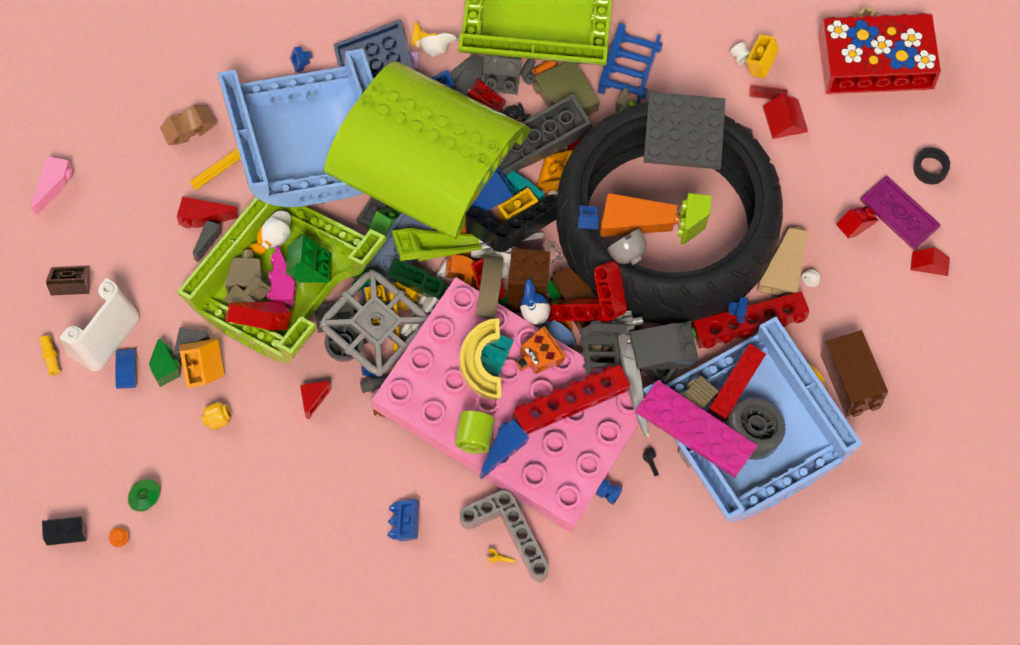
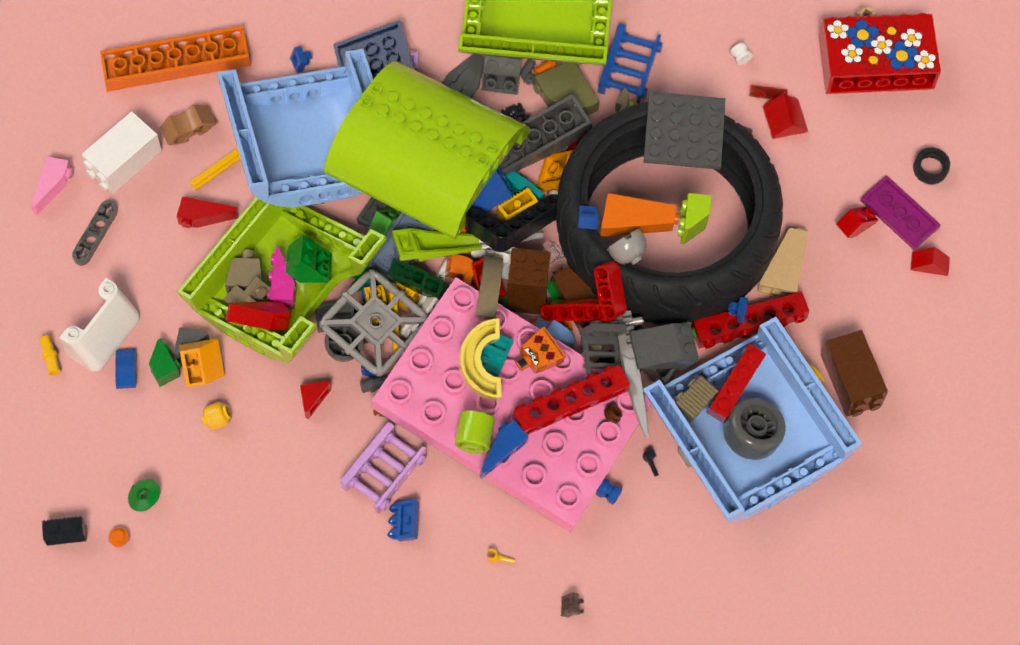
(68, 280): dark brown slope -> none
(91, 231): none -> dark grey beam
(121, 153): none -> white brick
(175, 60): none -> orange tile
(208, 236): dark grey slope -> none
(272, 233): white hair -> none
(375, 450): none -> lavender fence
(431, 43): white hair -> none
(445, 78): blue slope -> none
(482, 93): red slope -> none
(513, 528): light grey beam -> none
(533, 305): hair -> none
(570, 605): none -> clear smoke tile
(613, 413): none -> reddish brown plate
(696, 429): dark pink plate -> none
(762, 56): yellow brick -> none
(811, 278): white plate -> none

